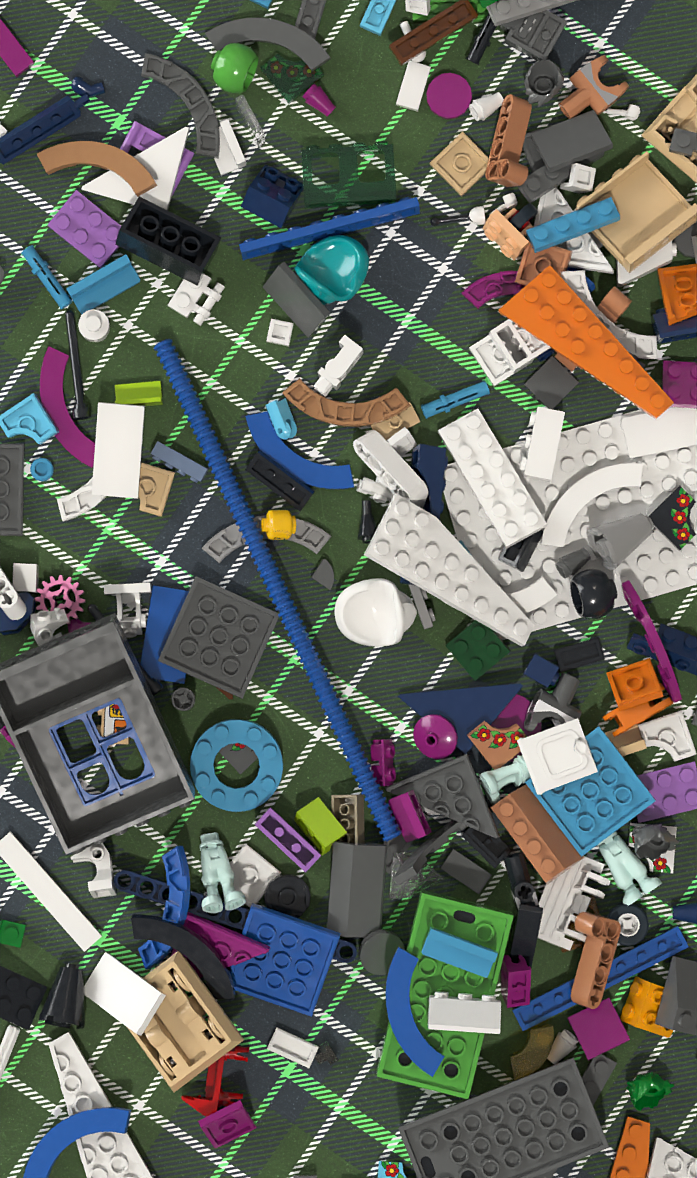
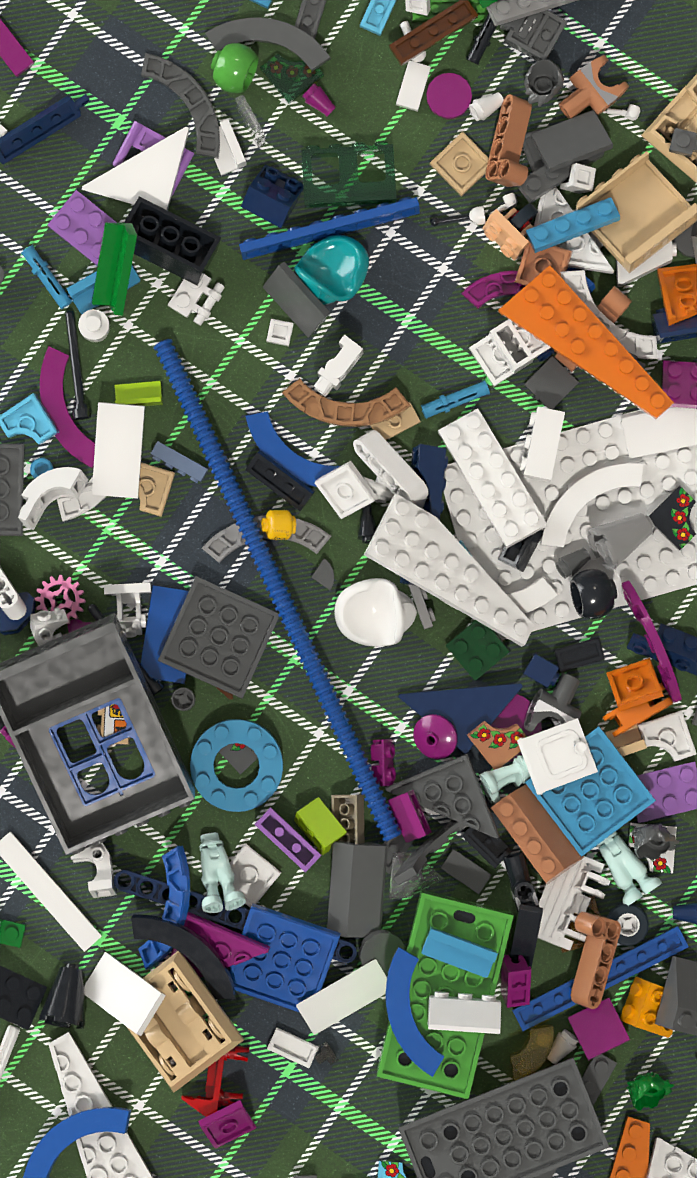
(25, 577): white panel -> none
(46, 489): none -> white arch
(82, 88): dark blue arm -> none
(101, 156): medium nougat tile -> none
(114, 266): none -> green panel
(282, 419): medium azure piece -> none
(287, 895): black tile -> none
(343, 997): none -> white sticker
(346, 490): none -> white tile
(402, 441): white plate -> none

